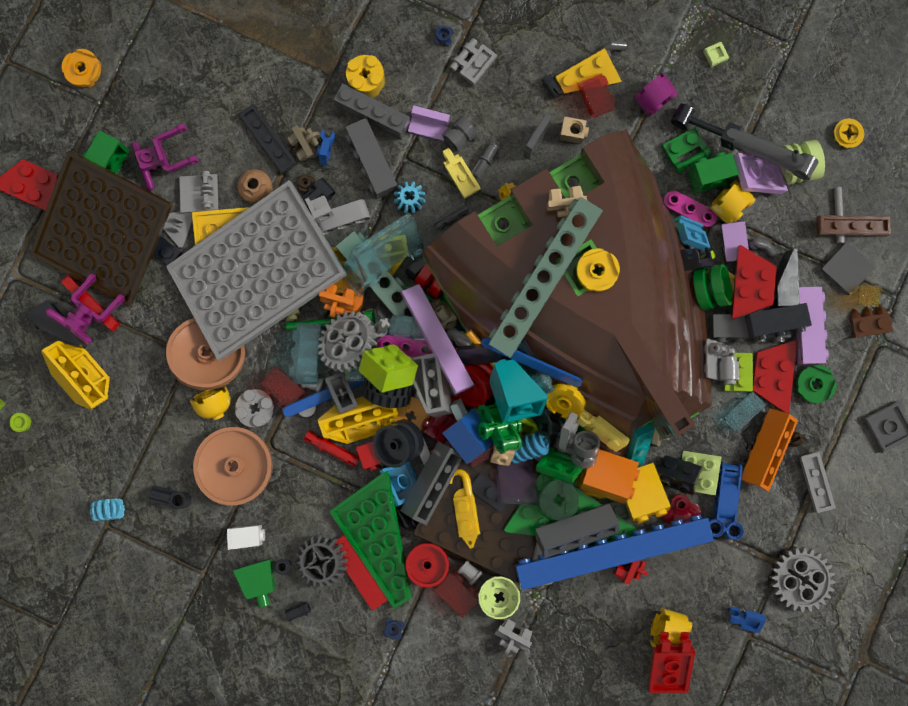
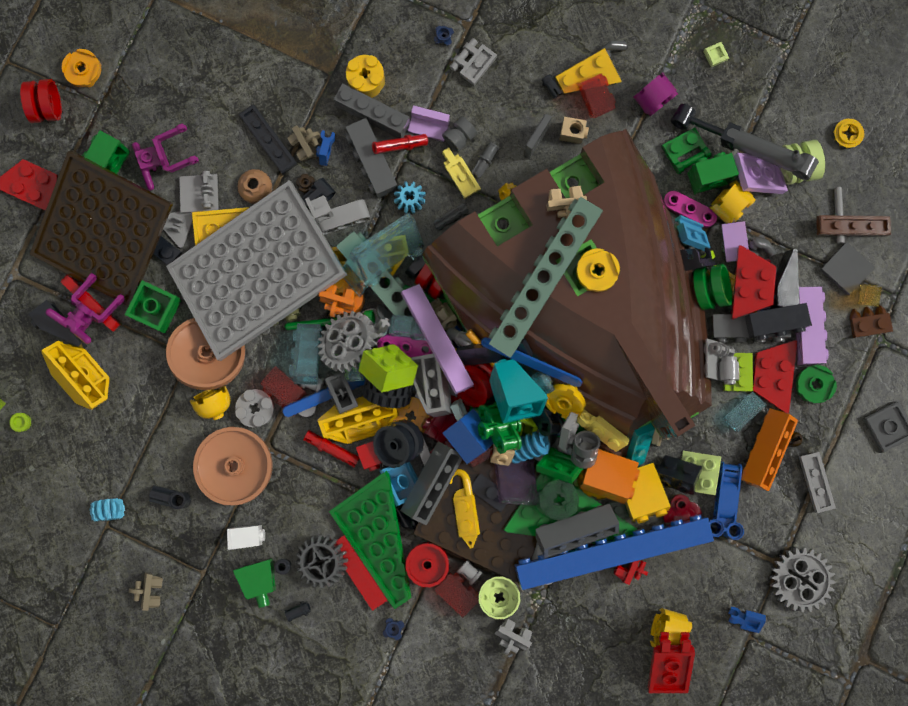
(41, 101): none -> red wheel
(148, 601): none -> dark tan hips
(153, 306): none -> green brick
(407, 143): none -> red pin

